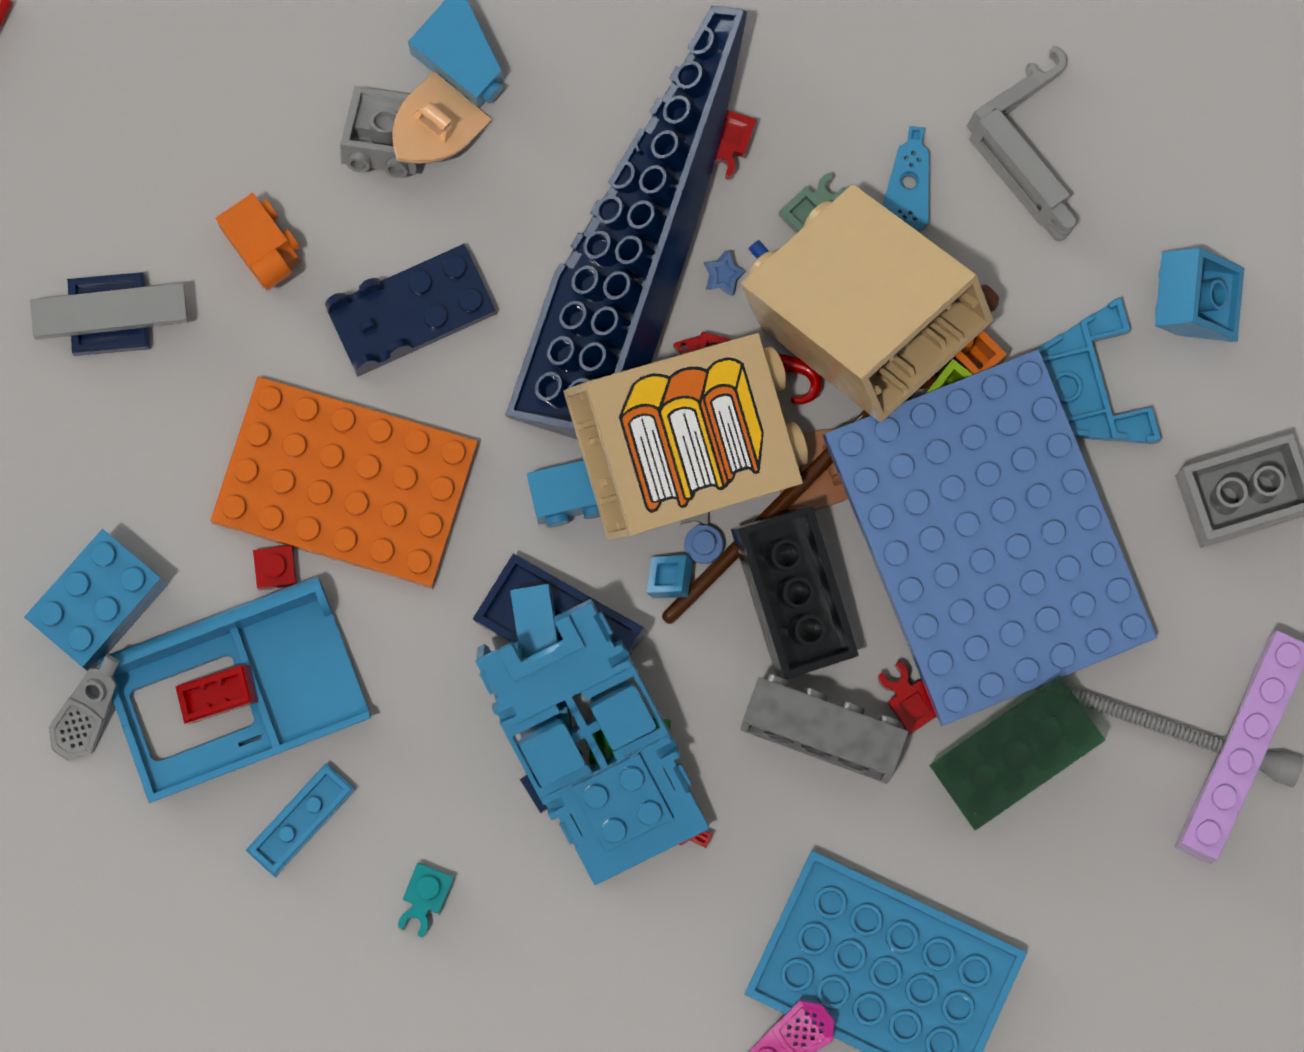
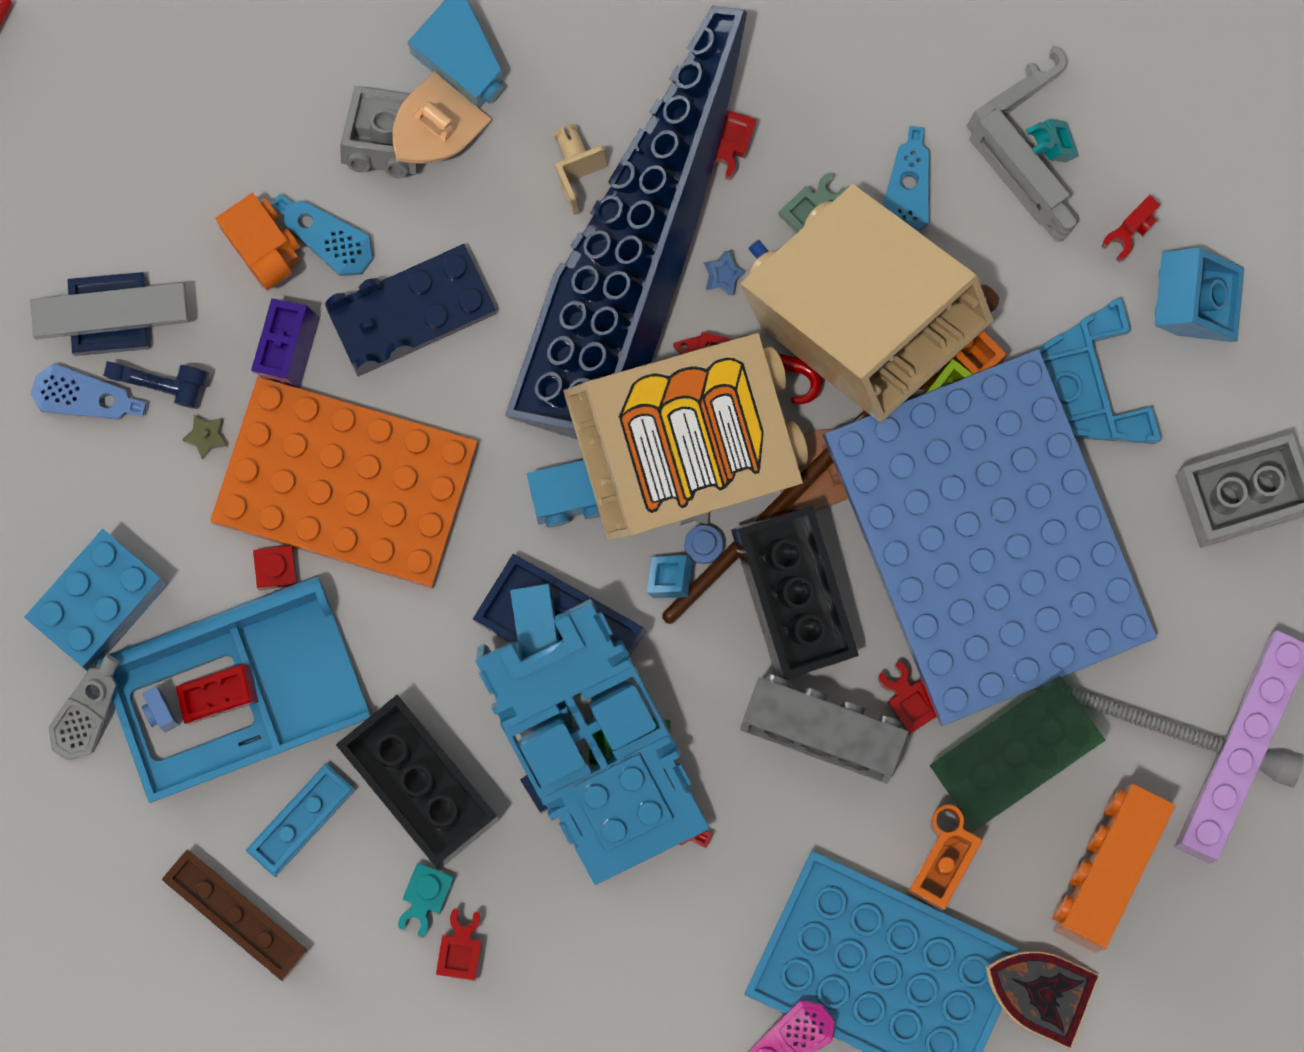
(88, 396): none -> medium blue piece
(158, 710): none -> medium blue plate
(185, 387): none -> dark blue brick
(205, 435): none -> olive piece
(234, 915): none -> reddish brown plate
(285, 342): none -> dark purple hinge
(321, 232): none -> dark azure piece
(417, 782): none -> black brick
(460, 954): none -> red plate
(577, 162): none -> tan bracket
(945, 862): none -> orange hinge
(1043, 993): none -> shield
(1053, 140): none -> teal plate
(1113, 868): none -> orange brick
(1139, 221): none -> red plate

